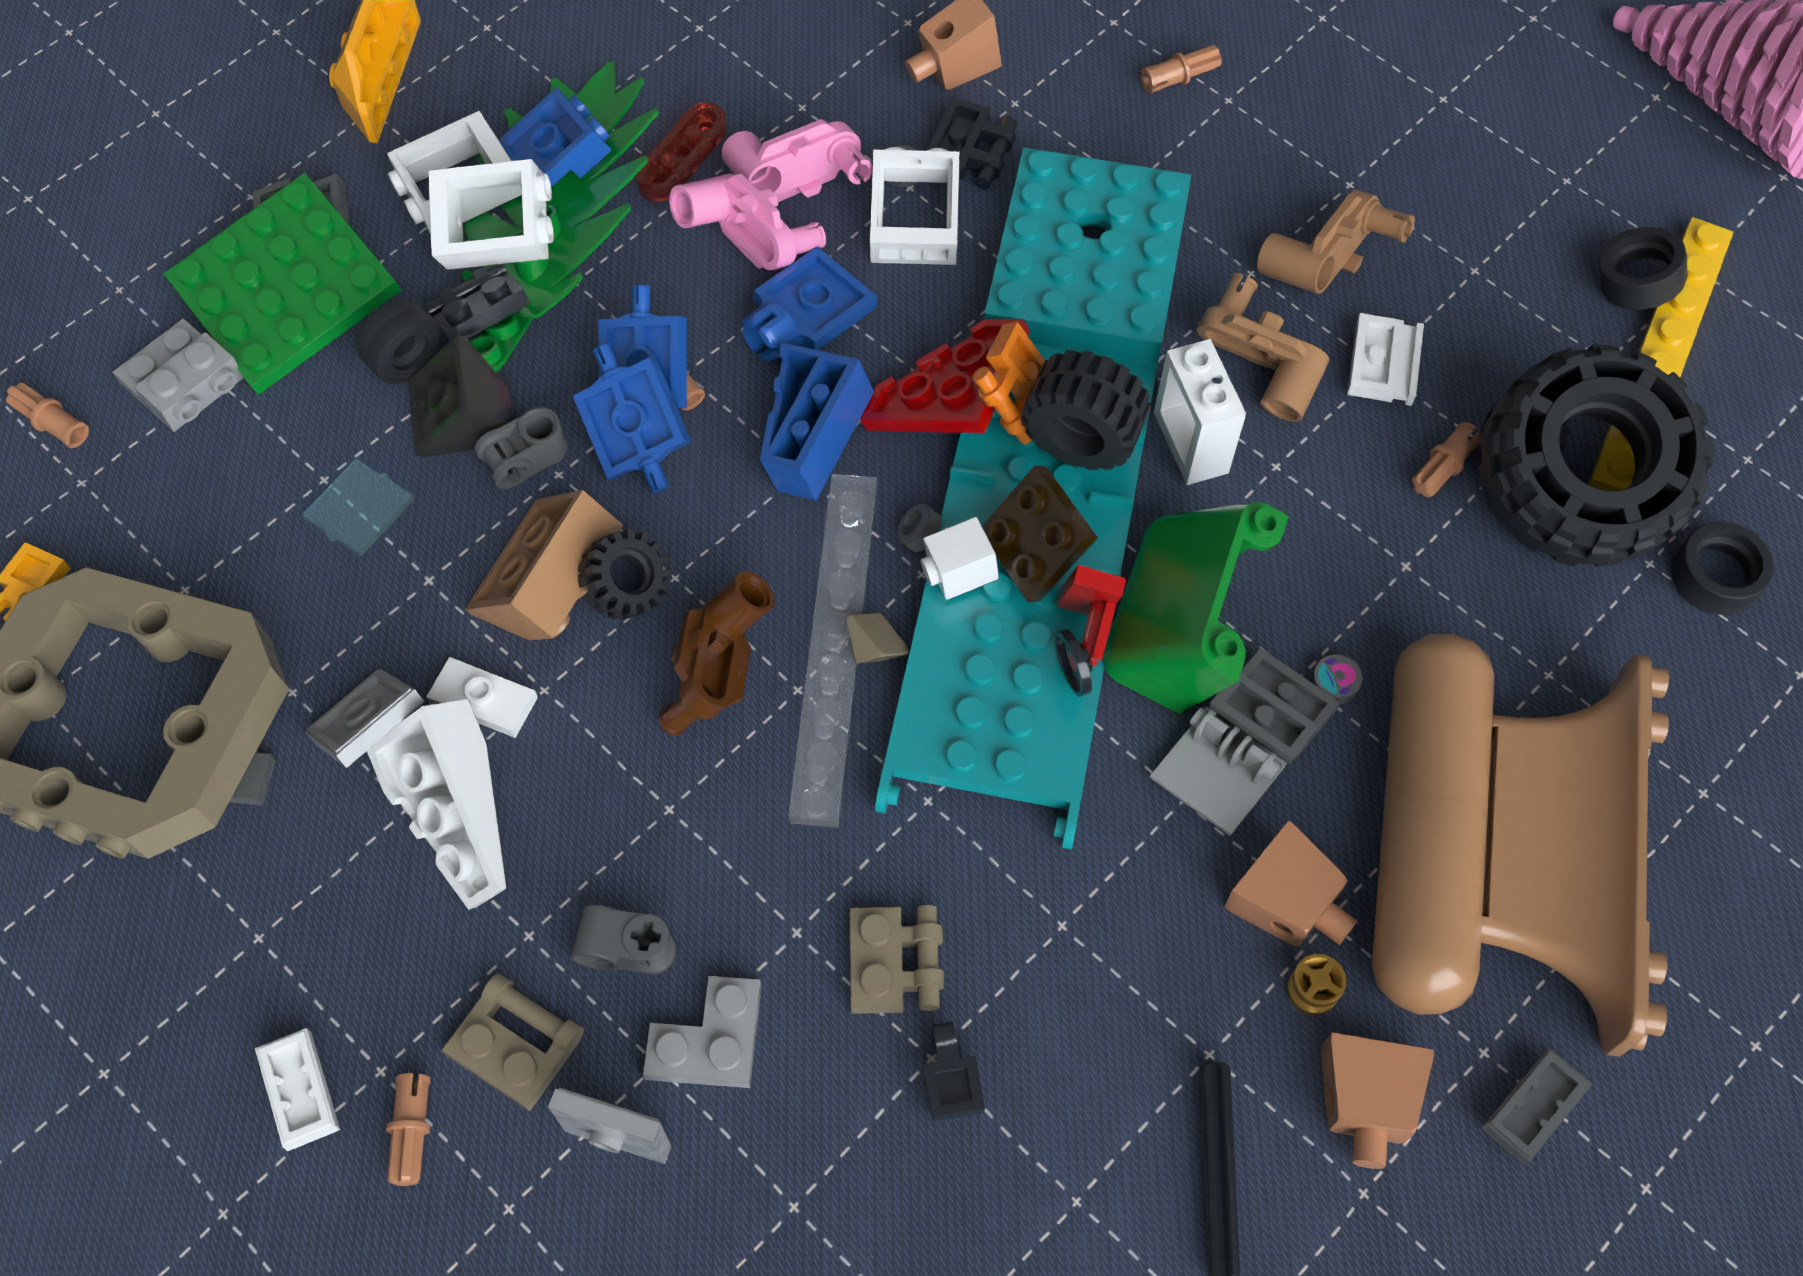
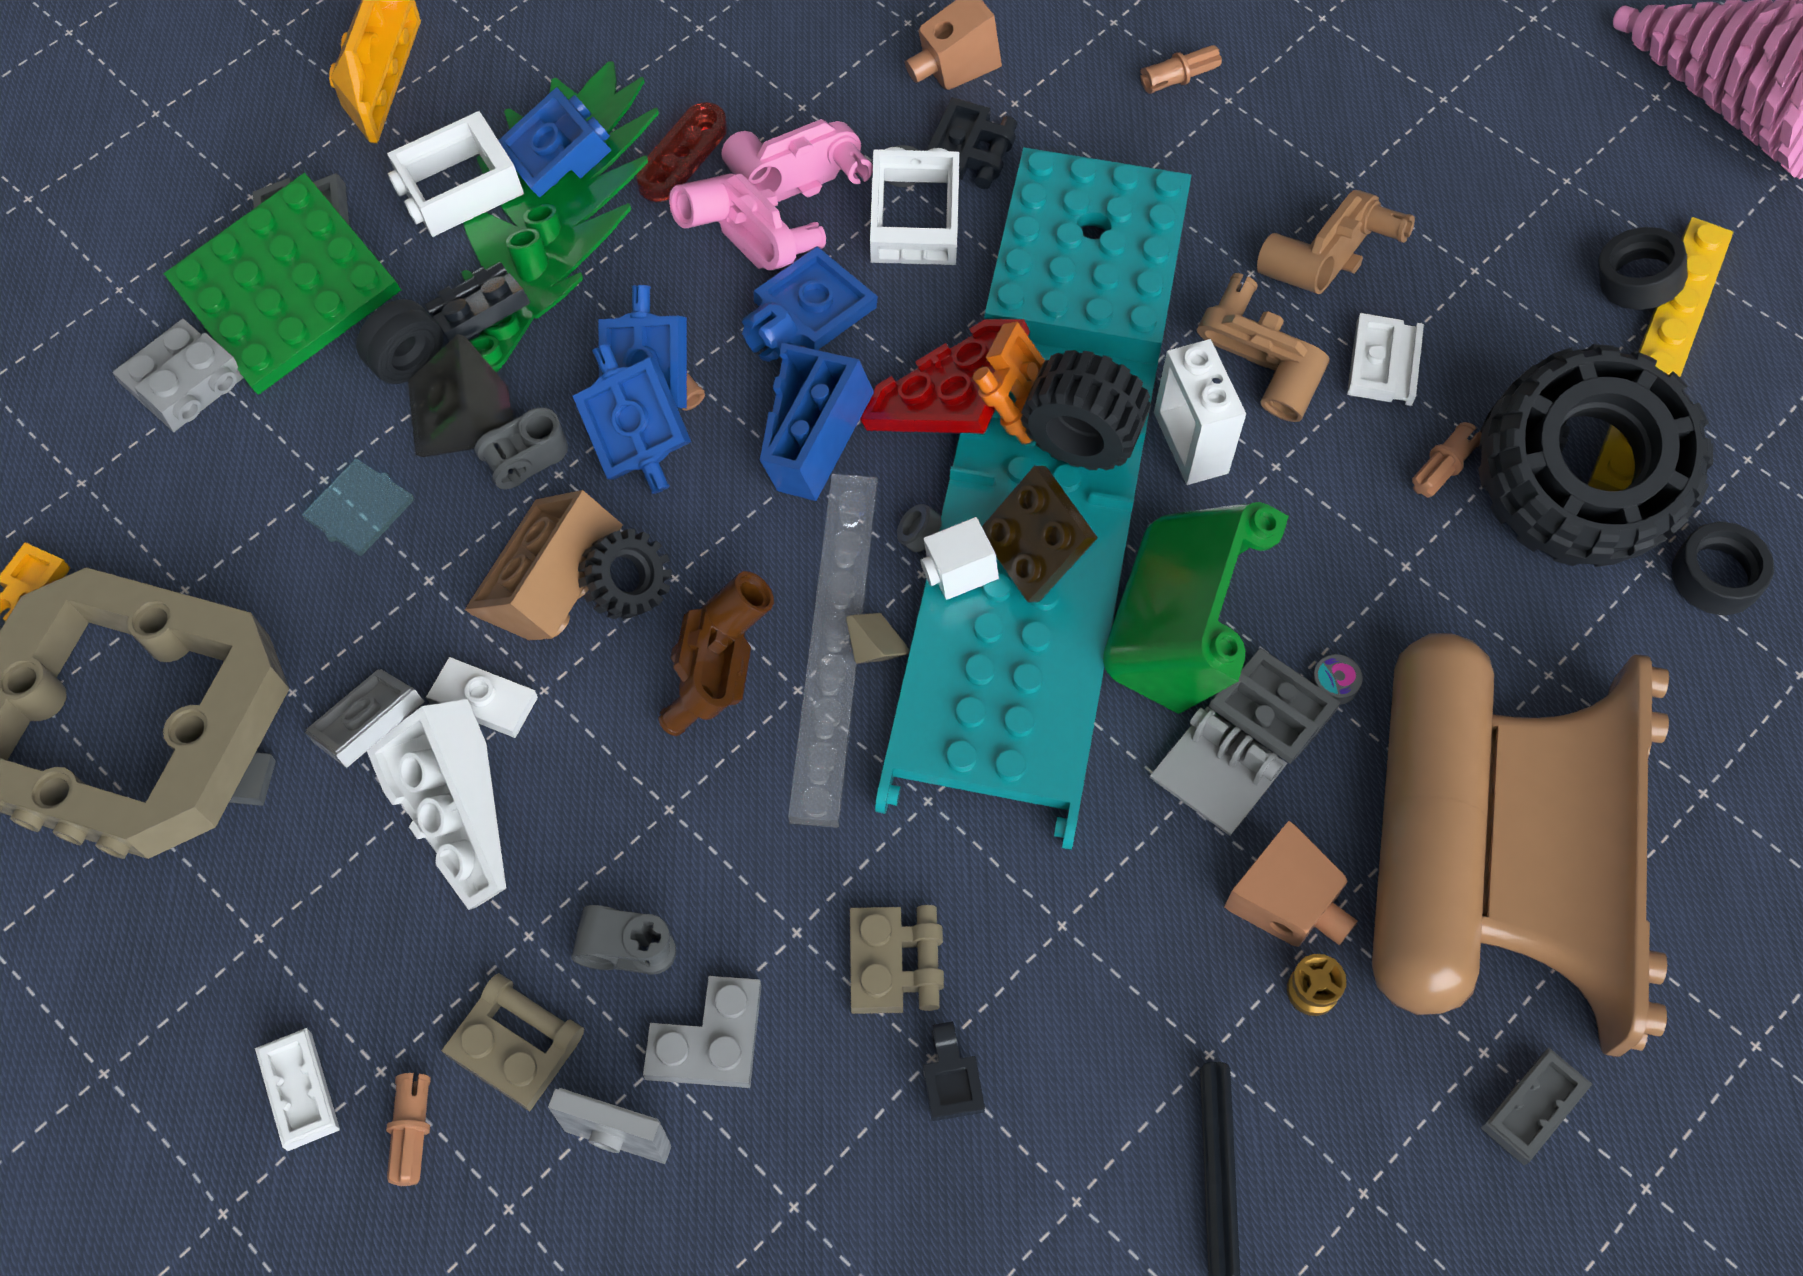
(47, 415): nougat axle -> none
(446, 215): white window -> none
(1093, 595): red piece -> none
(1373, 1092): nougat torso -> none

